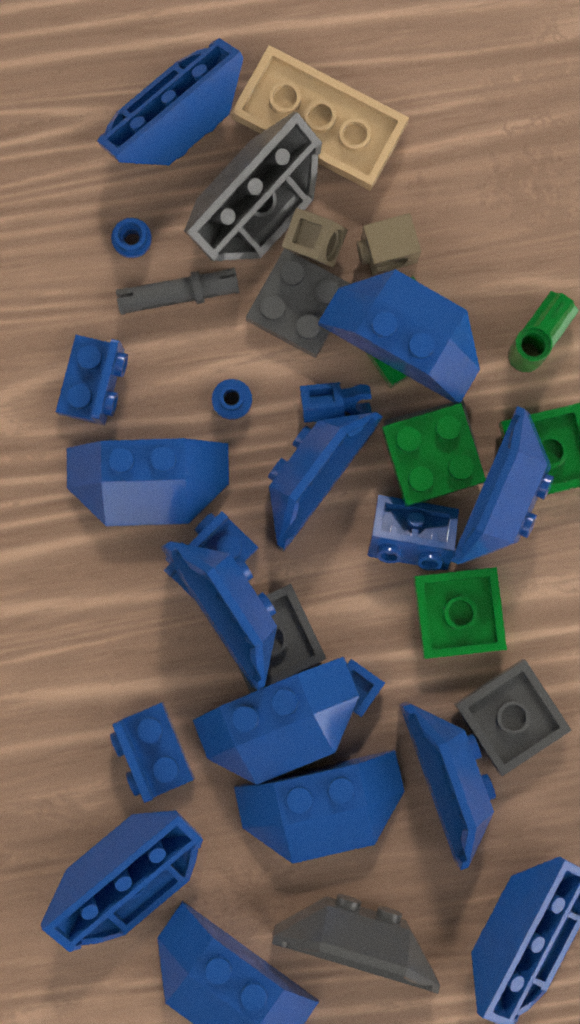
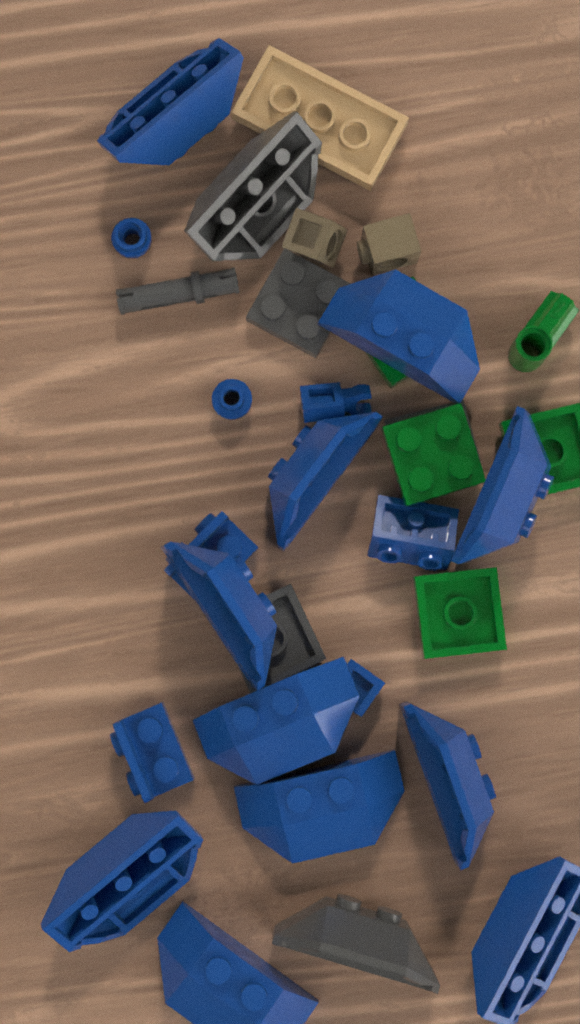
(91, 380): blue bracket -> none
(147, 479): blue wedge -> none
(512, 717): dark grey plate -> none

